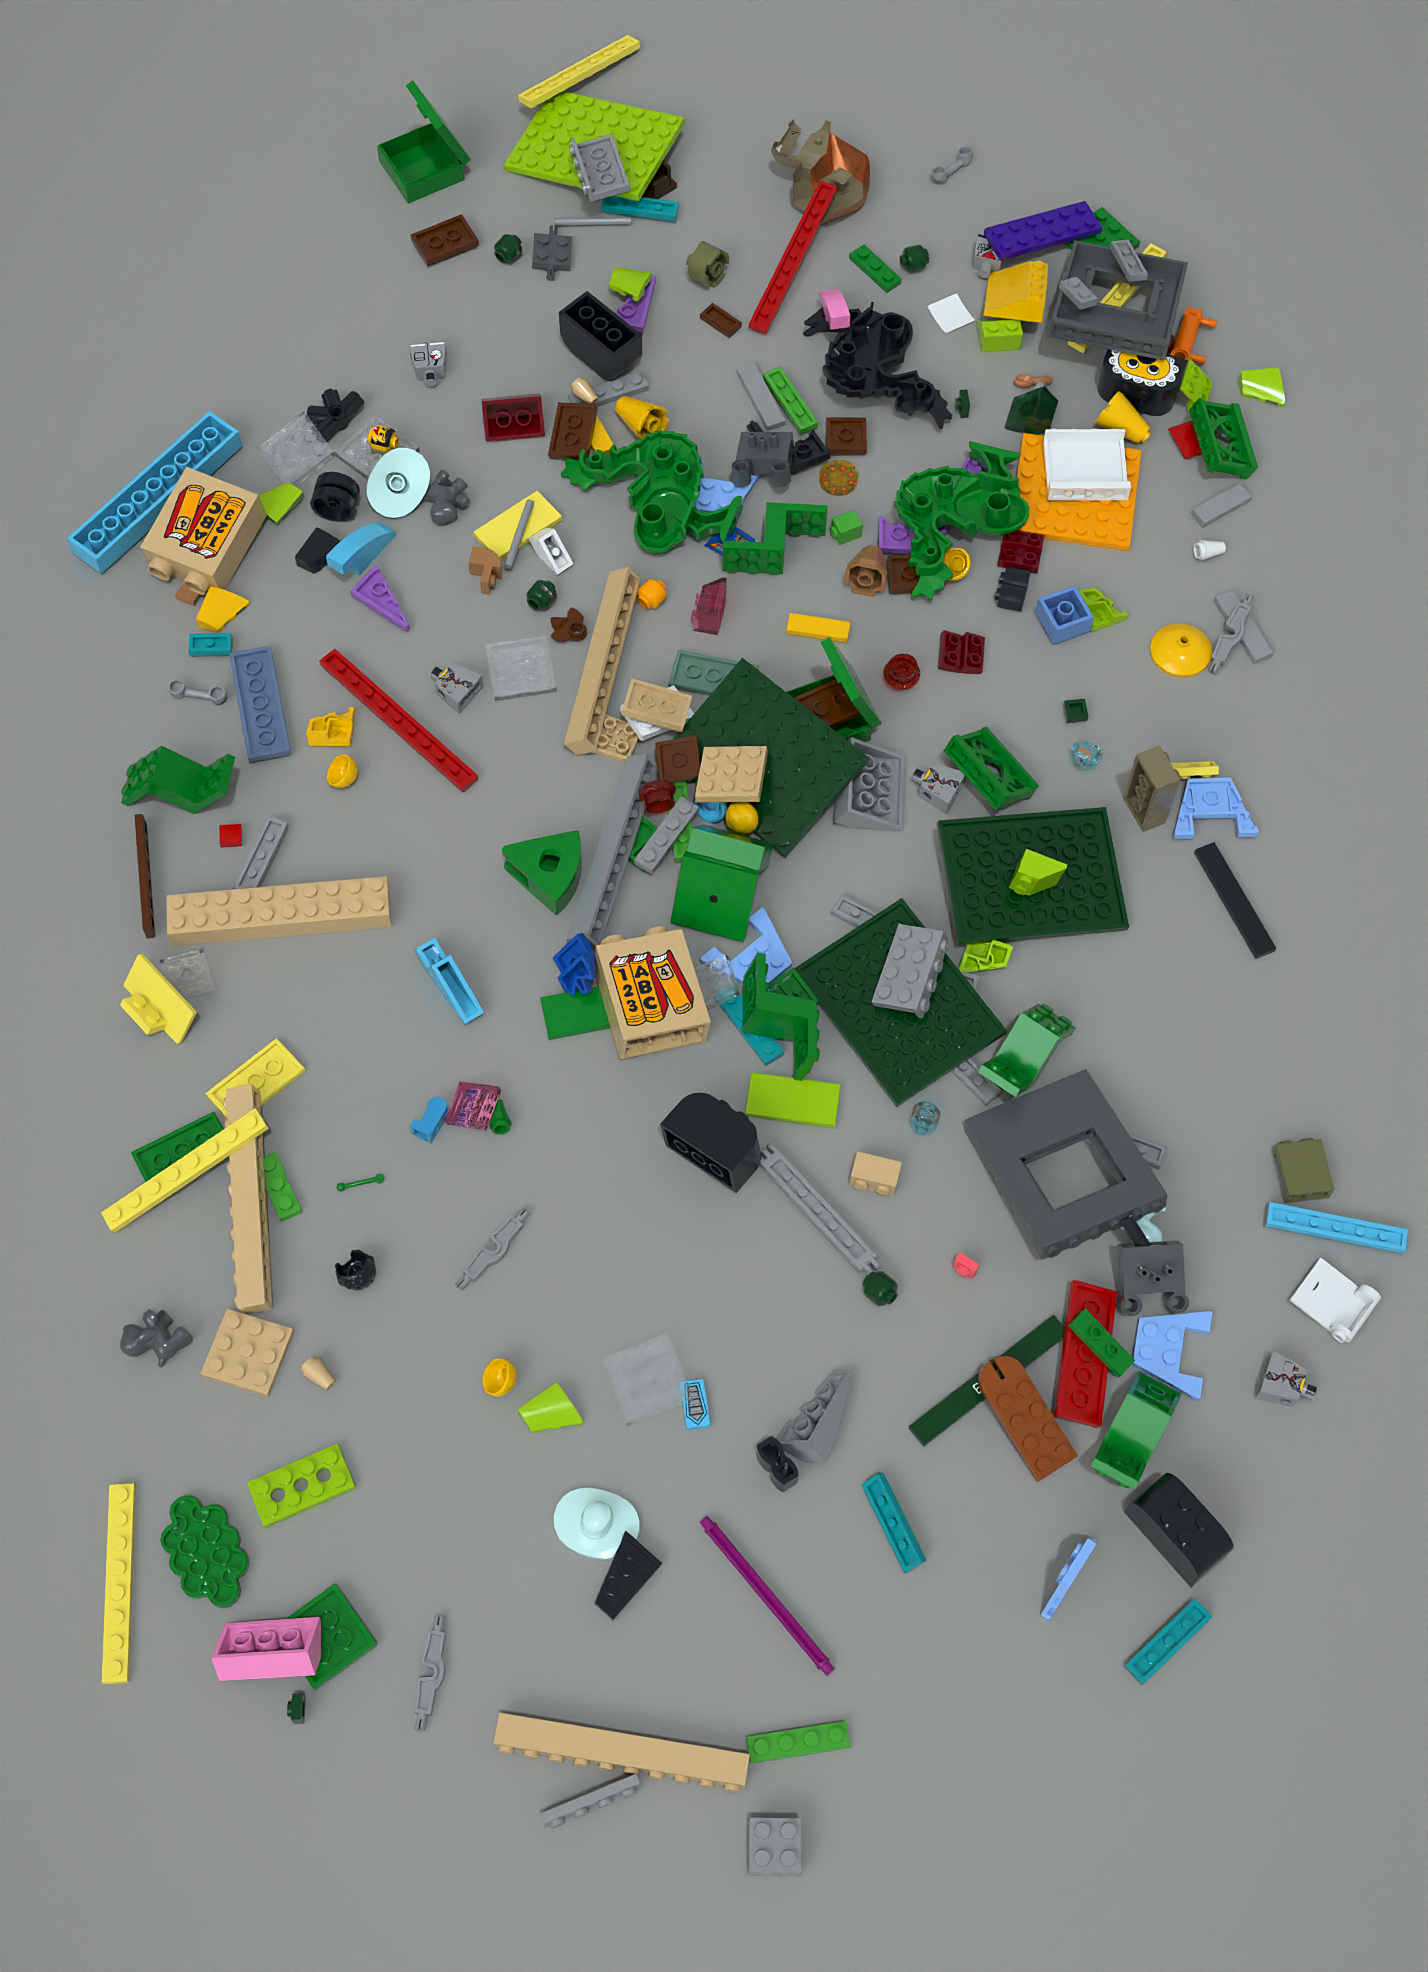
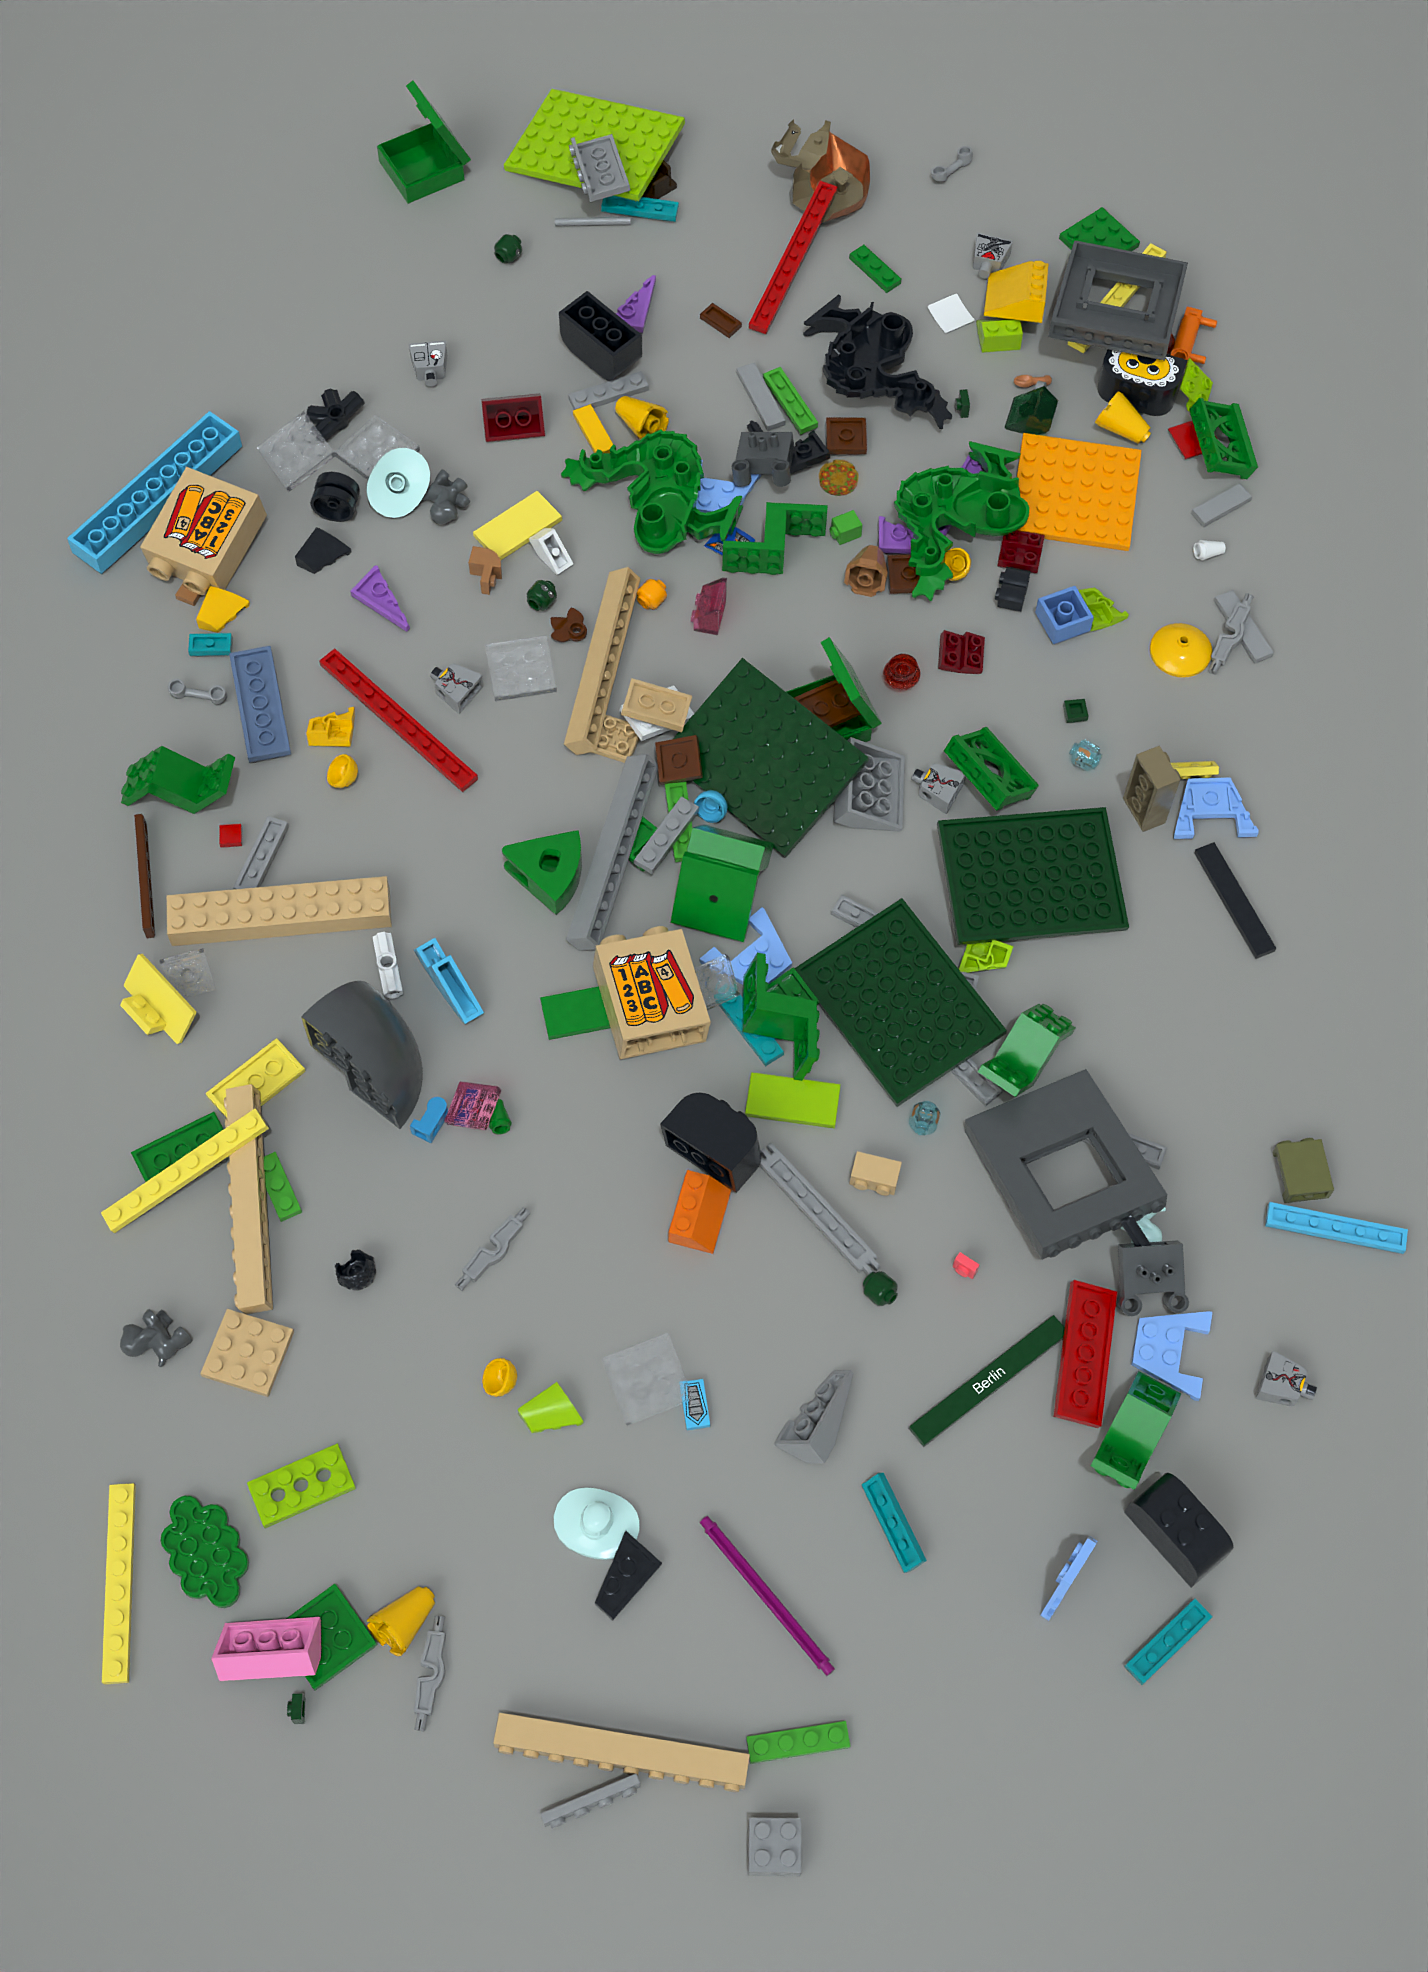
(280, 501): lime slope -> none
(317, 1372): tan cone -> none
(360, 548): medium azure slope -> none
(371, 1045): none -> dark grey brick
(379, 1178): green hinge -> none
(383, 439): yellow head -> none
(389, 975): none -> white piece
(401, 1619): none -> yellow cone
(444, 240): reddish brown plate -> none
(519, 534): light grey bar -> none
(552, 252): dark grey plate -> none
(572, 430): reddish brown plate -> none
(576, 965): blue plate -> none
(579, 71): light yellow plate -> none
(584, 391): tan cone -> none
(629, 282): lime slope -> none
(658, 796): clear red piece -> none
(699, 672): sand green tile -> none
(699, 1212): none -> orange slope
(707, 264): olive brick -> none
(731, 774): tan plate -> none
(741, 817): yellow piece -> none
(773, 1459): black brick -> none
(818, 627): yellow tile -> none
(835, 308): bright pink slope -> none
(911, 969): light grey bracket -> none
(914, 258): dark green head -> none
(1025, 1416): dark orange plate -> none
(1036, 873): lime slope -> none
(1042, 230): dark purple plate -> none
(1078, 293): light grey plate -> none
(1085, 464): white panel -> none
(1101, 1343): green plate -> none
(1128, 260): light grey tile -> none
(1262, 385): lime slope -> none
(1335, 1301): white door -> none

